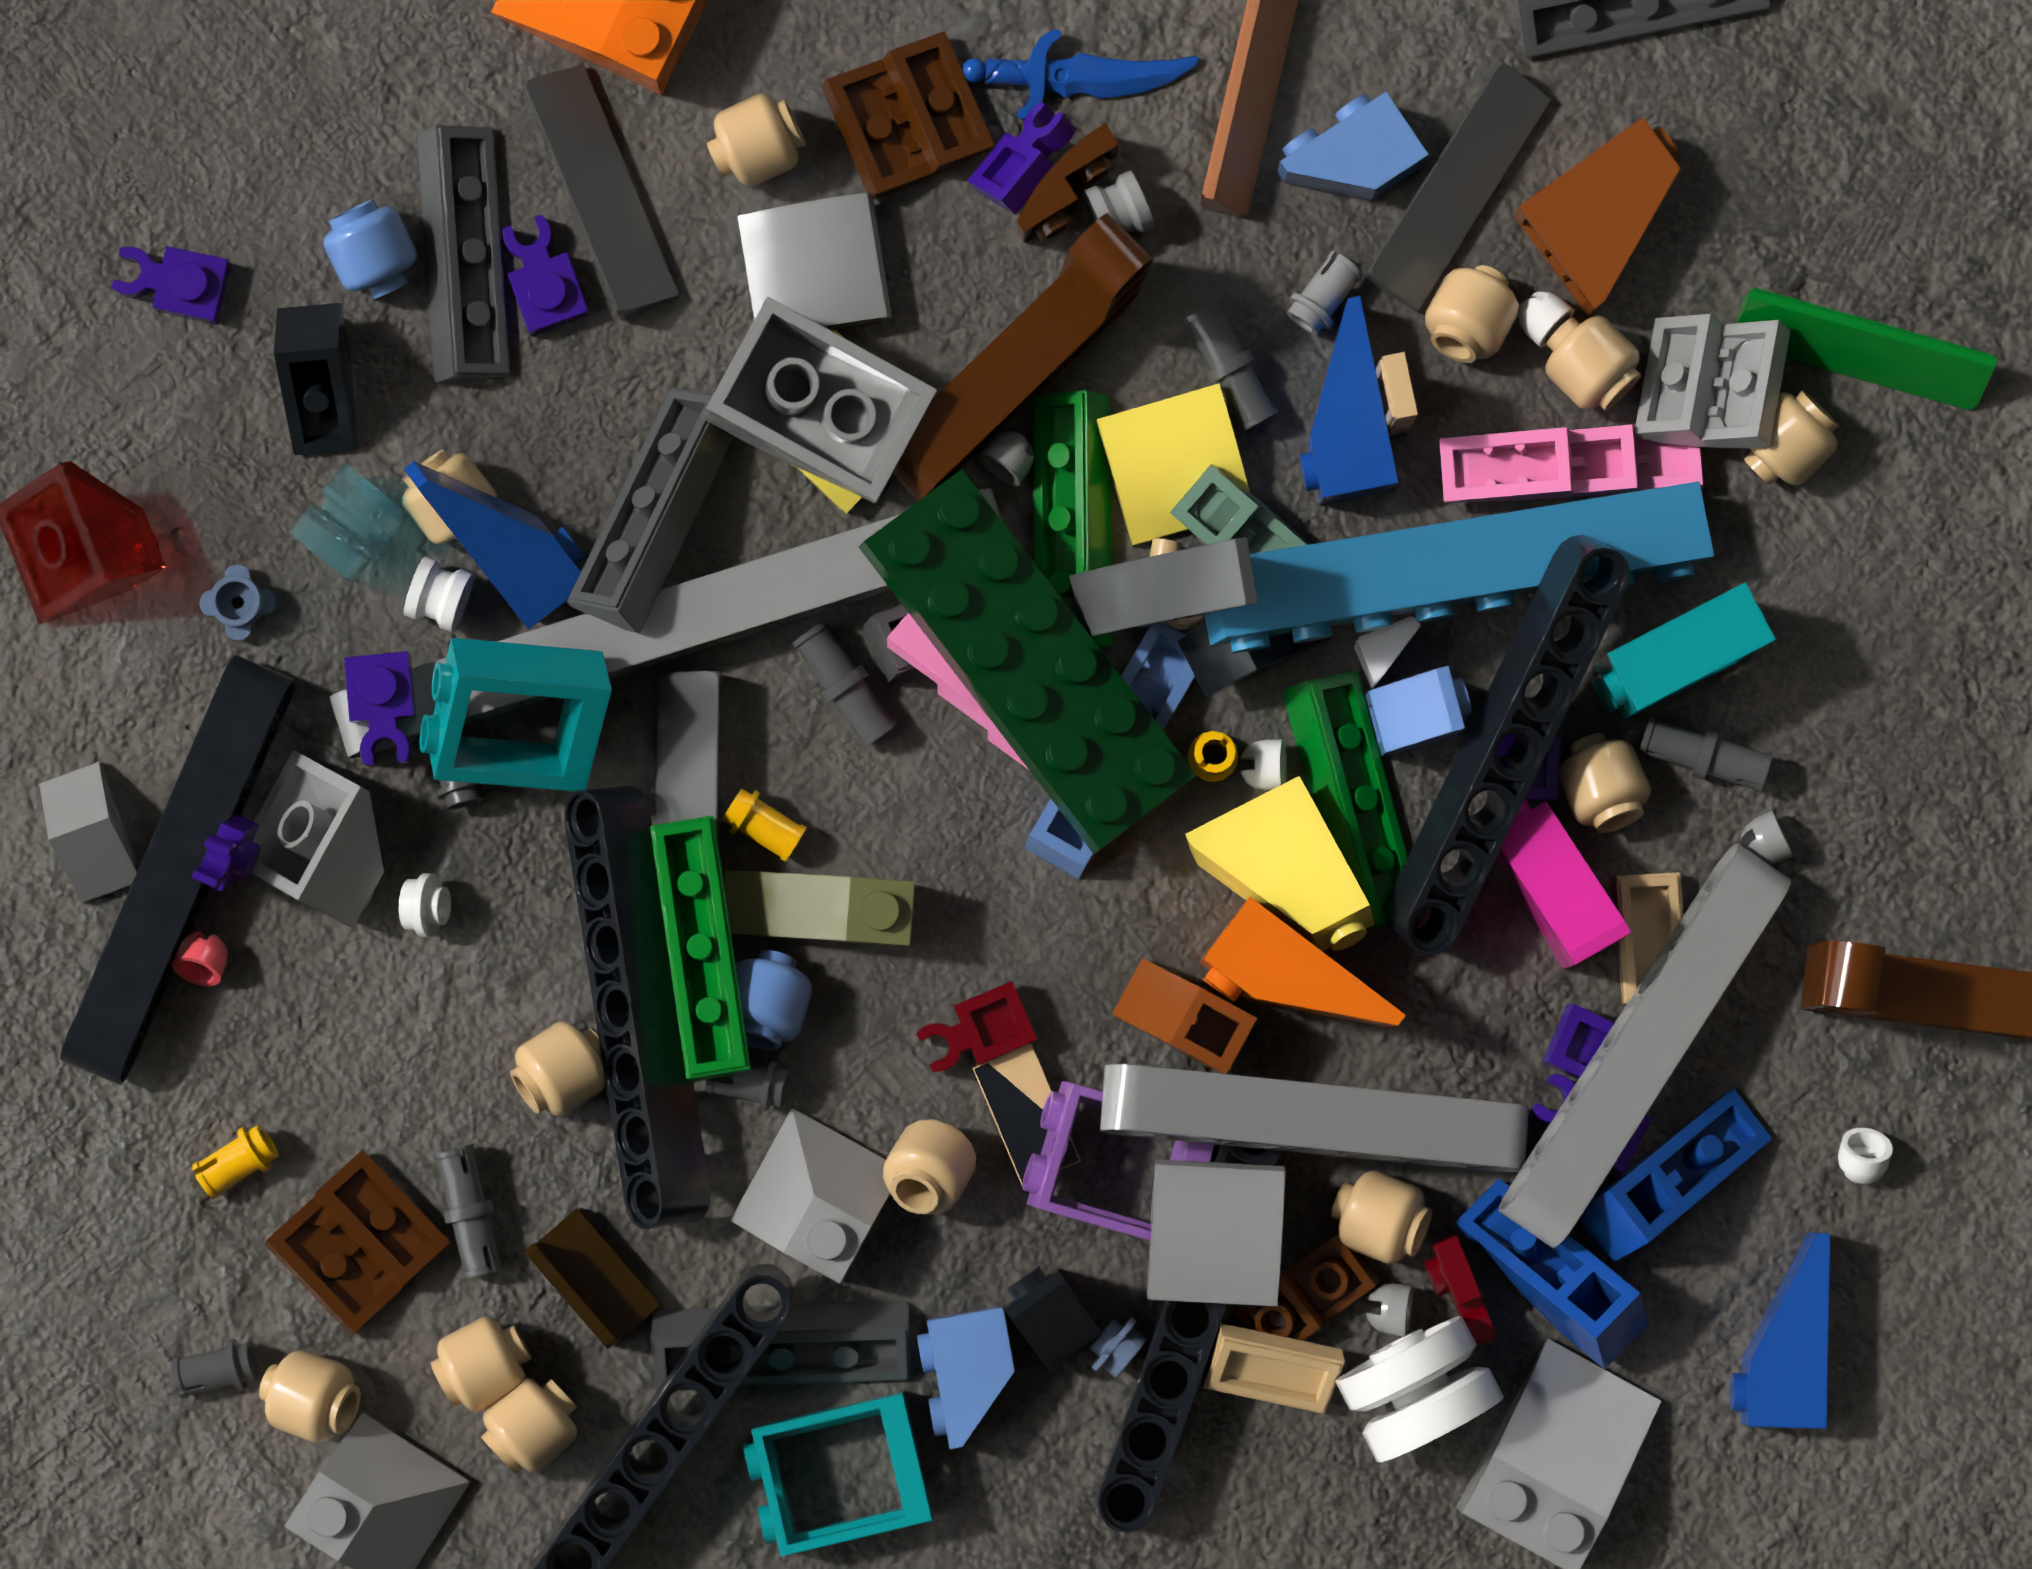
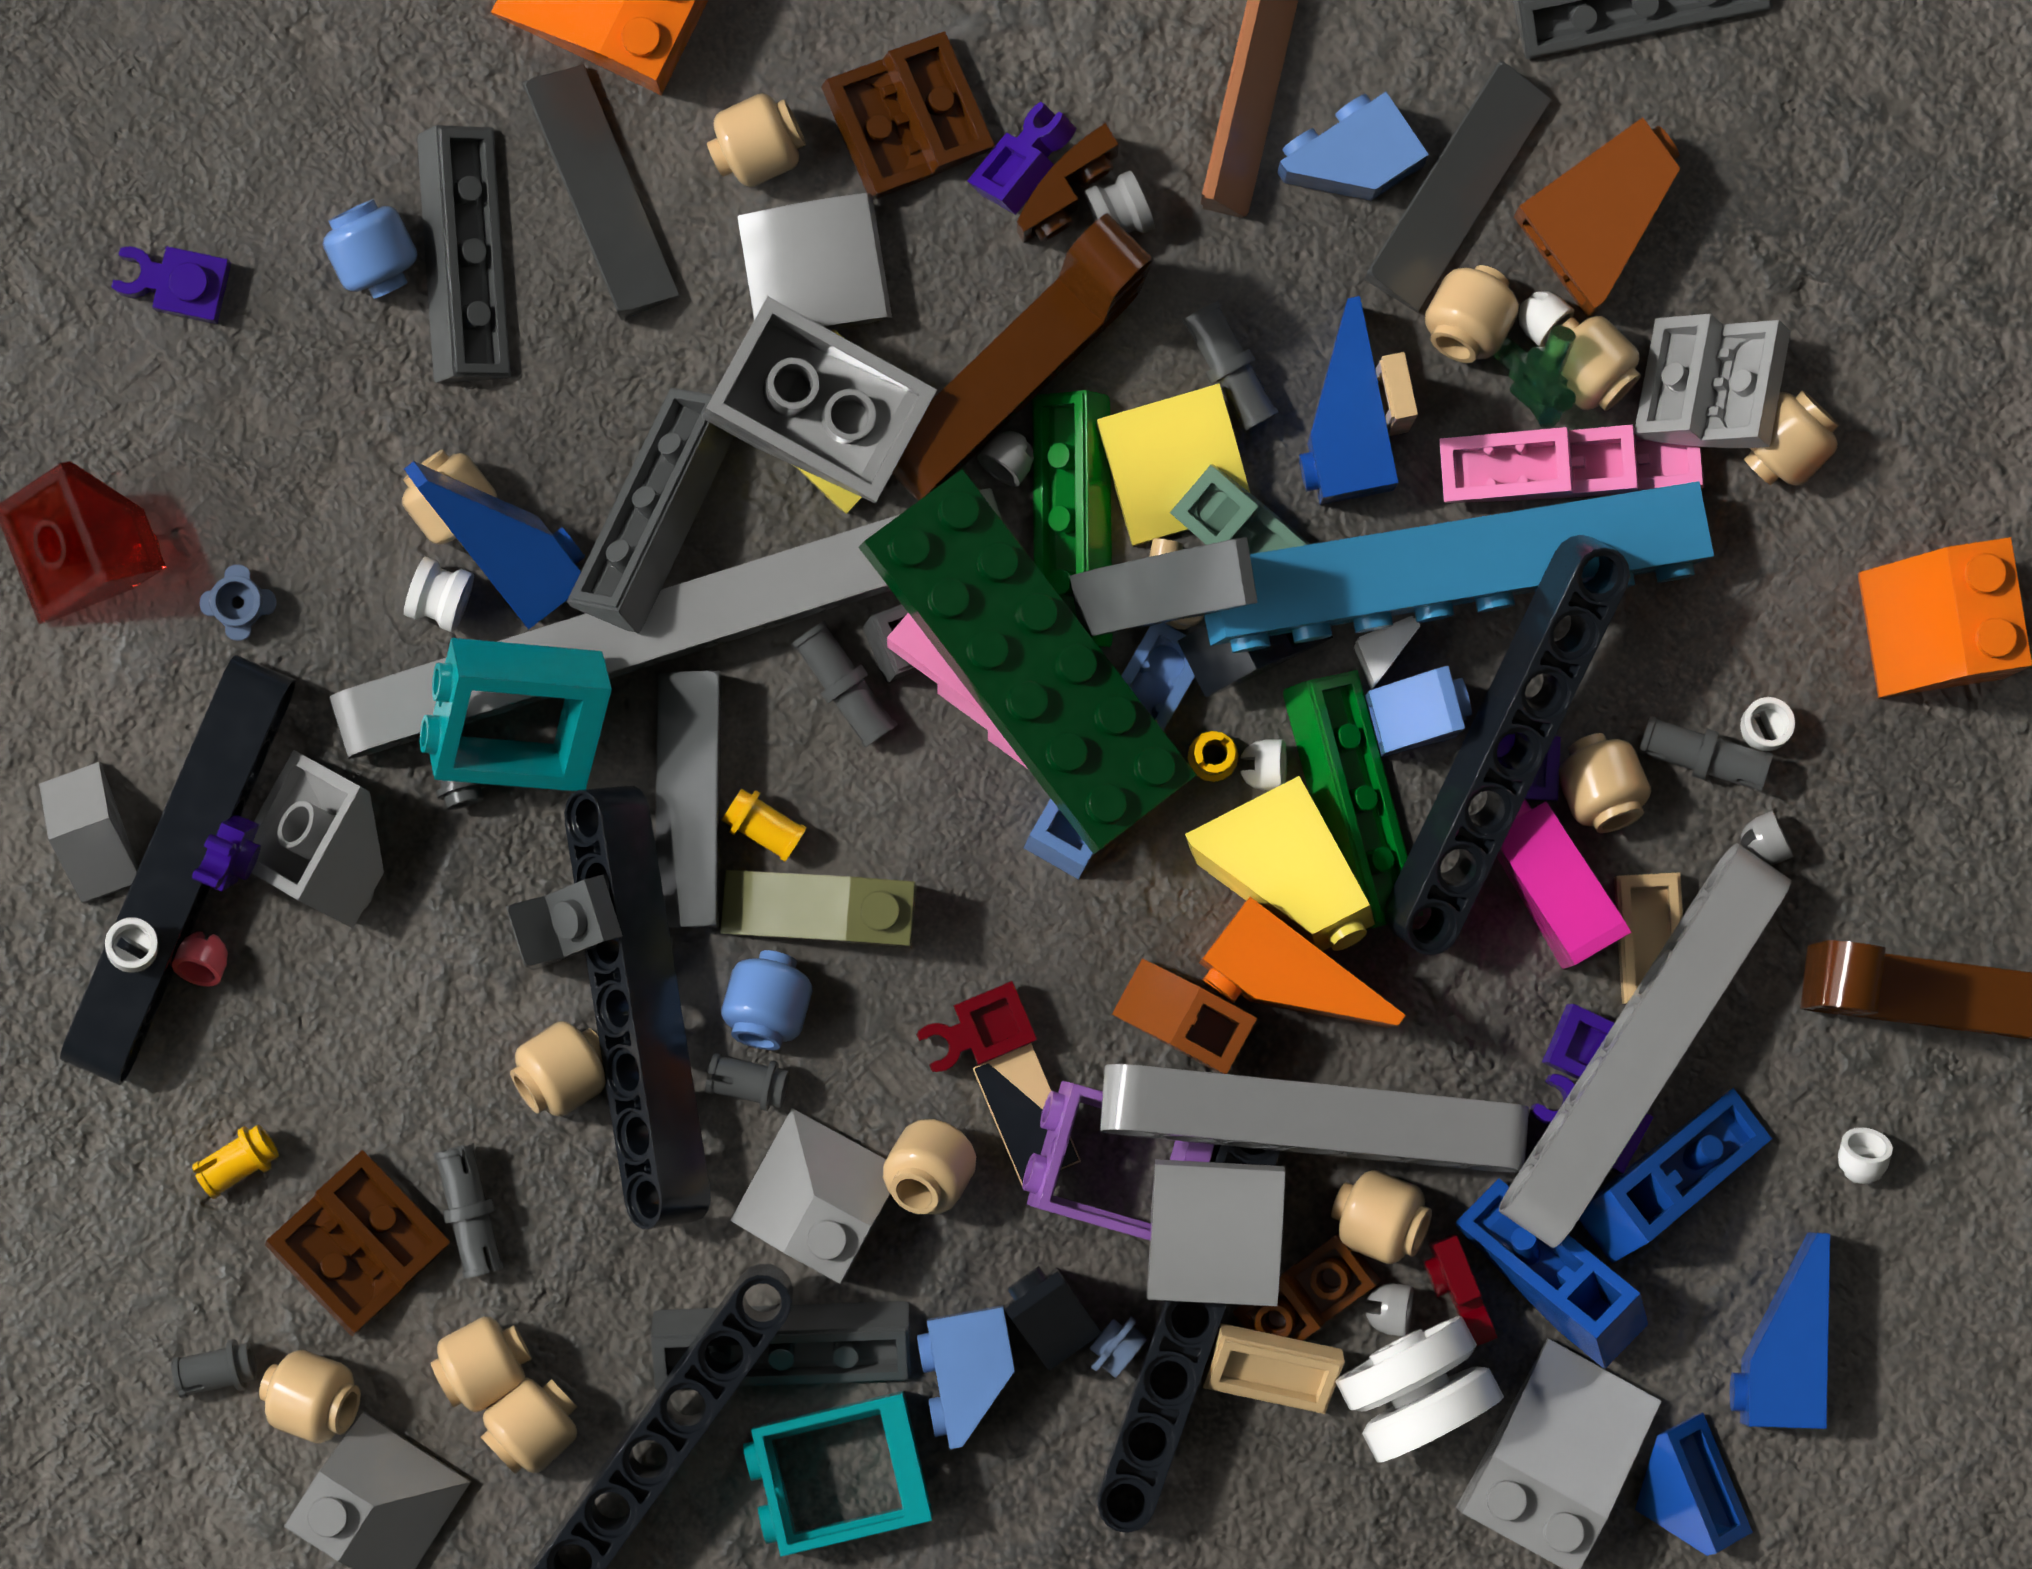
(138, 934): none -> white hinge
(316, 378): black slope -> none
(348, 523): clear light blue wheel -> none
(381, 693): dark purple plate -> none
(424, 905): white plate -> none
(545, 285): dark purple plate -> none
(564, 922): none -> dark grey slope
(593, 1278): dark brown panel -> none
(700, 948): green slope -> none
(1077, 74): blue piece -> none
(1324, 294): light grey pin -> none
(1539, 375): none -> clear green piece
(1681, 653): teal window -> none
(1691, 1489): none -> blue slope
(1777, 720): none -> white hinge
(1874, 350): green slope -> none
(1945, 618): none -> orange slope

